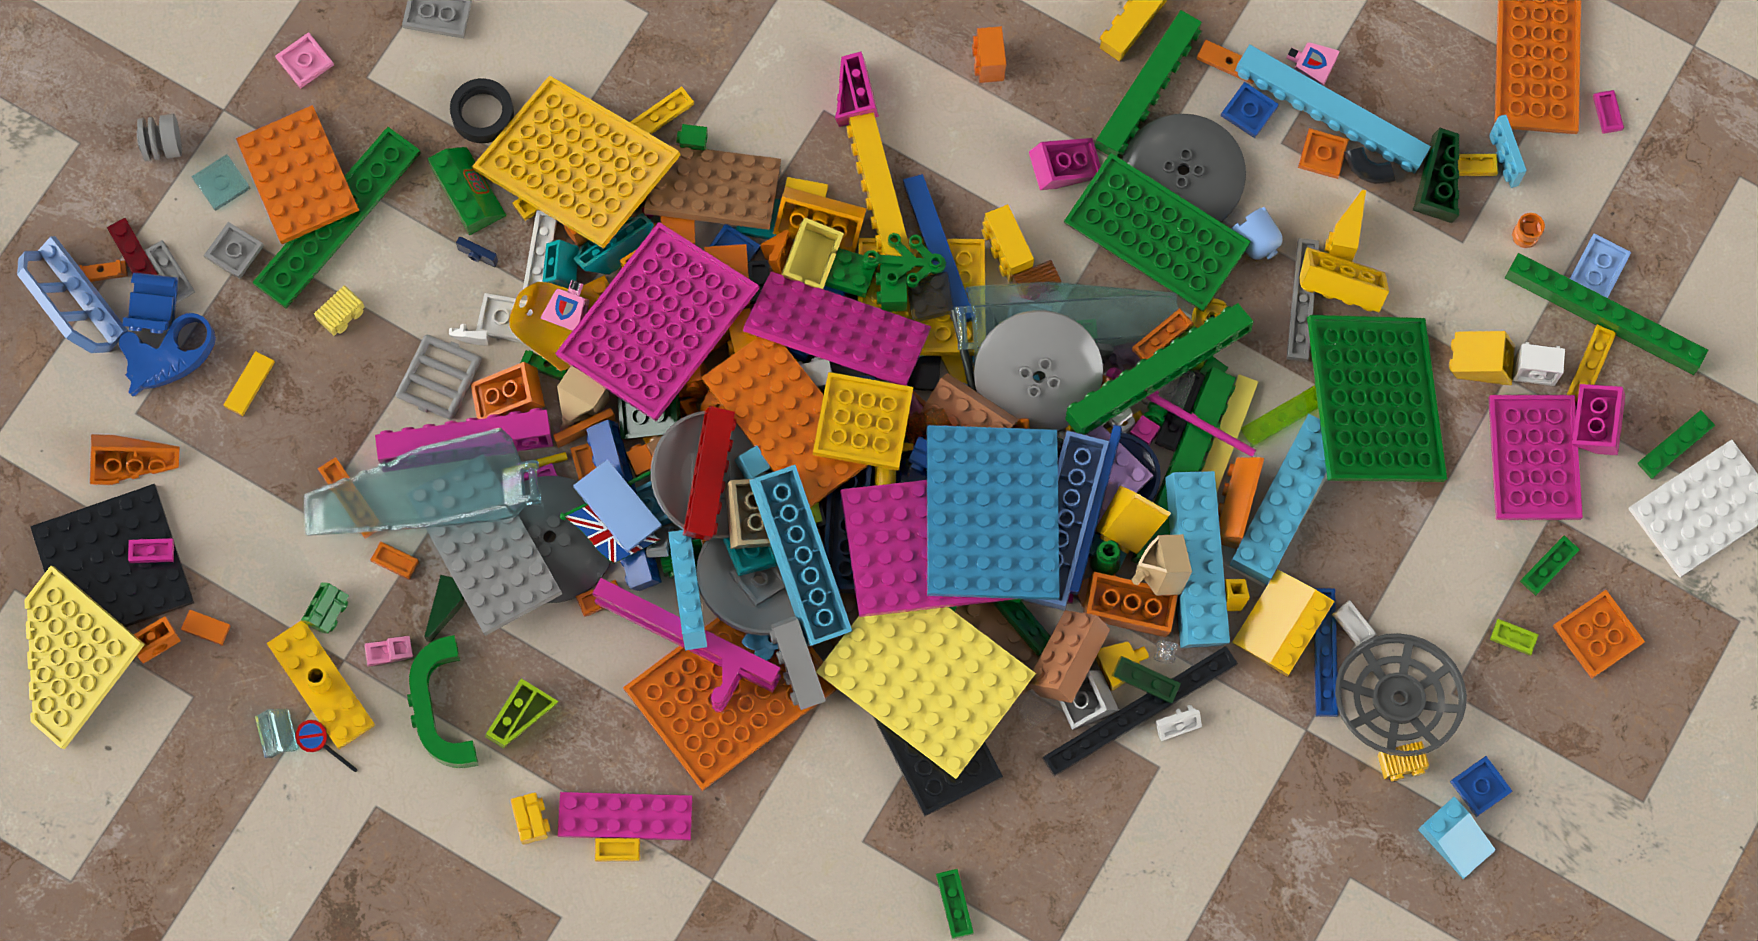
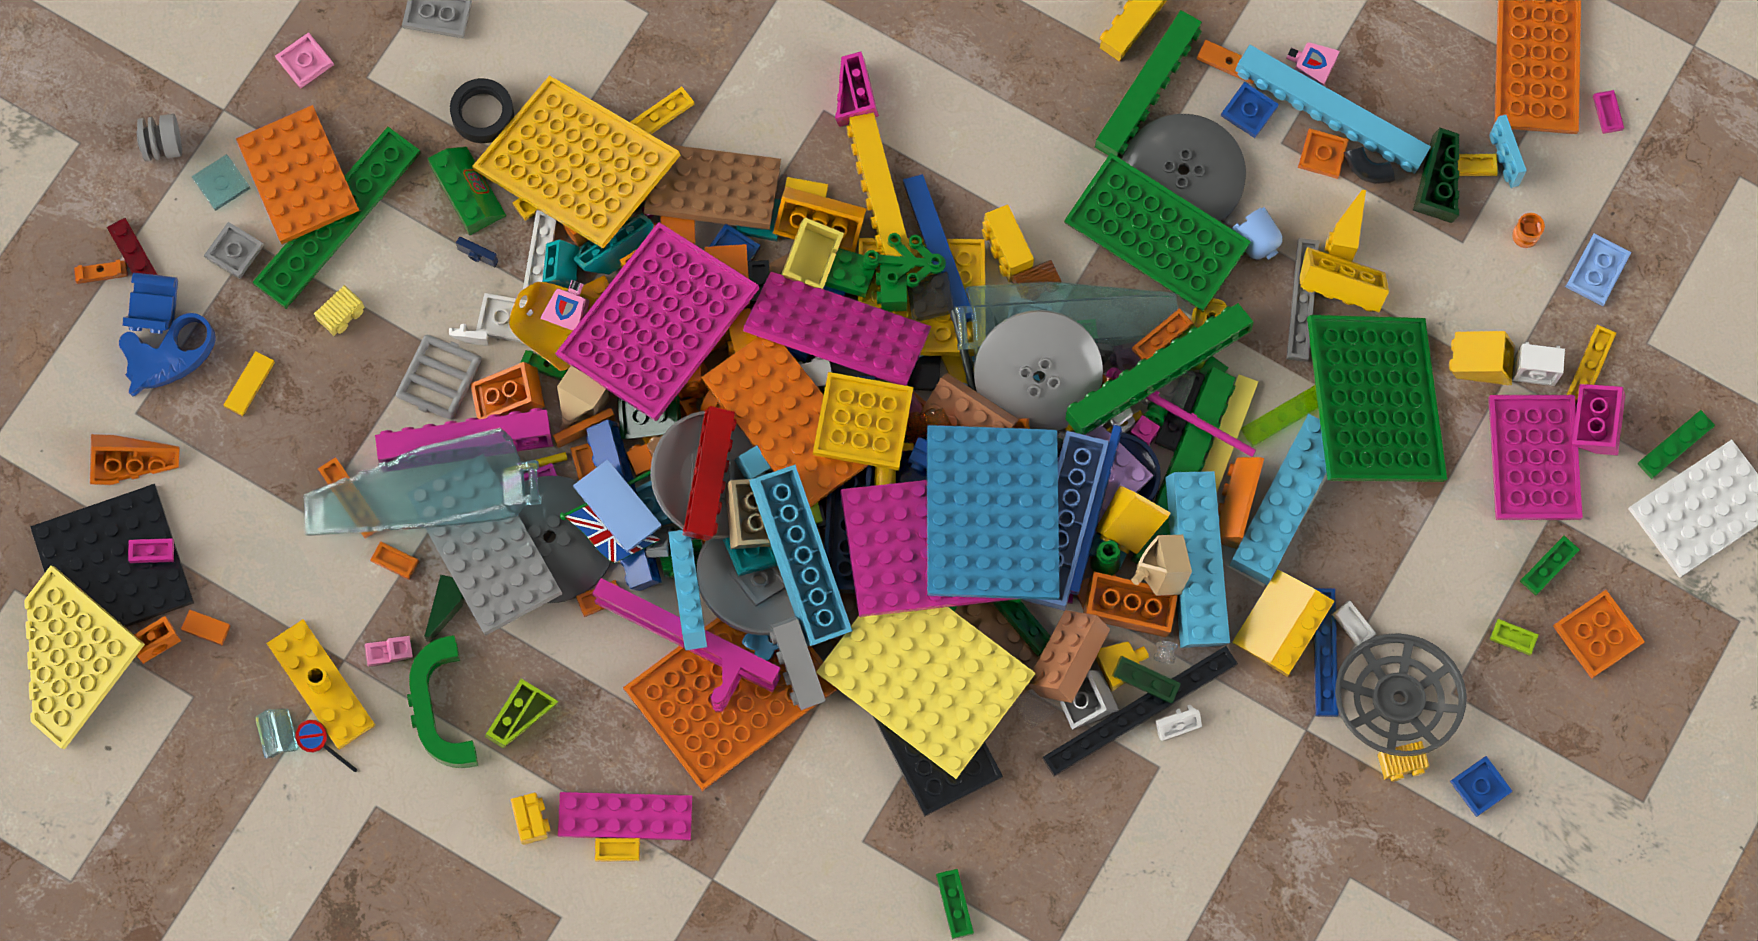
(81, 289): medium blue plate -> none
(167, 266): light grey tile -> none
(325, 608): green brick -> none
(692, 137): green brick -> none
(777, 250): orange slope -> none
(989, 54): orange brick -> none
(1064, 162): dark pink slope -> none
(1236, 594): yellow brick -> none
(1457, 837): medium azure slope -> none
(1606, 313): green brick -> none

